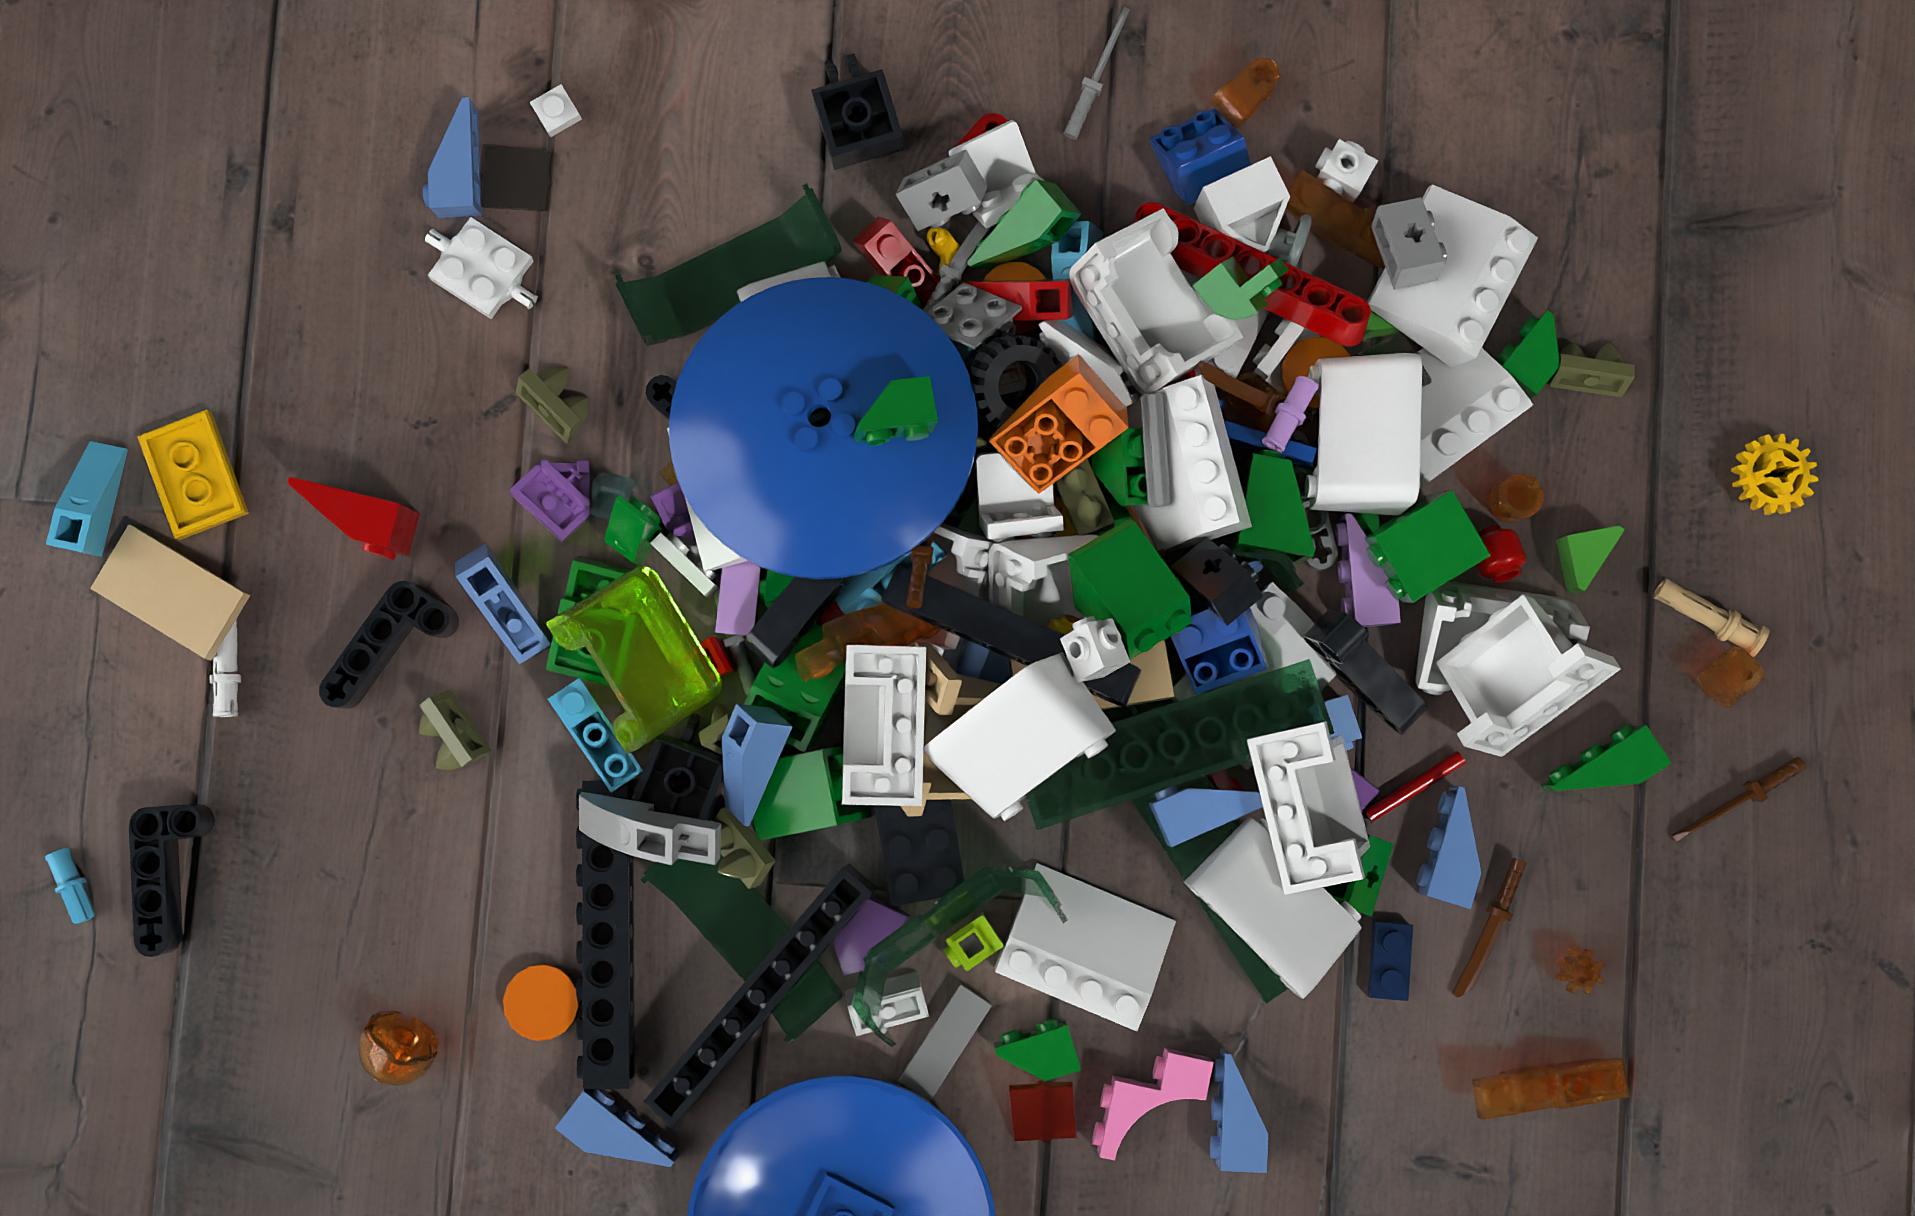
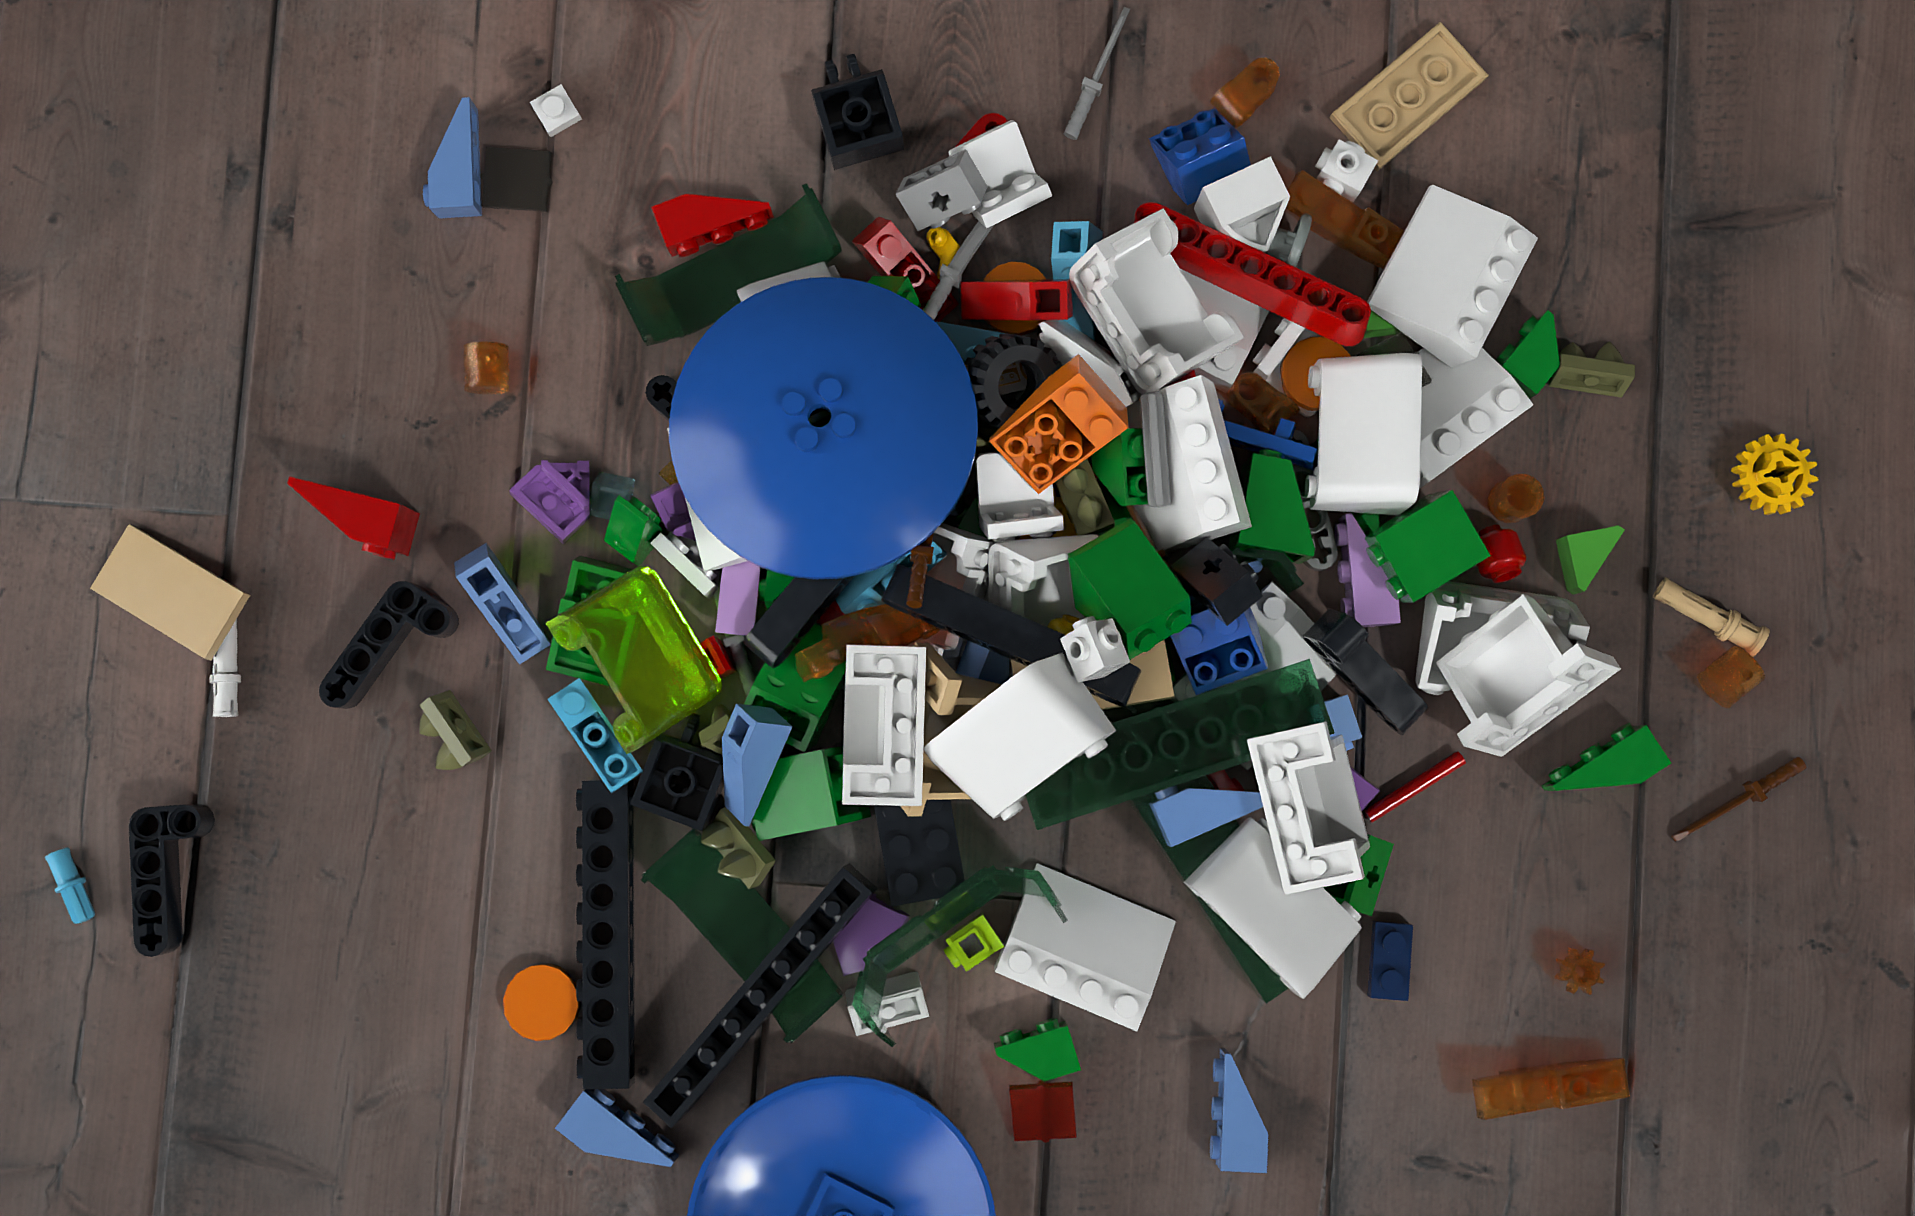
(88, 501): medium azure slope -> none
(193, 474): yellow tile -> none
(395, 1049): clear orange cylinder -> none
(481, 268): white plate -> none
(486, 367): none -> clear orange piece
(541, 394): olive tile -> none
(647, 834): light grey slope -> none
(700, 219): none -> red slope
(901, 410): green slope -> none
(945, 1042): light grey tile -> none
(974, 315): light grey hinge -> none
(1033, 223): slope -> none
(1126, 1100): bright pink arch -> none
(1233, 294): brick -> none
(1263, 400): reddish brown sword -> none
(1290, 414): lavender pin -> none
(1408, 243): light grey brick -> none
(1409, 95): none -> tan tile
(1453, 861): medium blue slope -> none
(1492, 928): reddish brown sword -> none

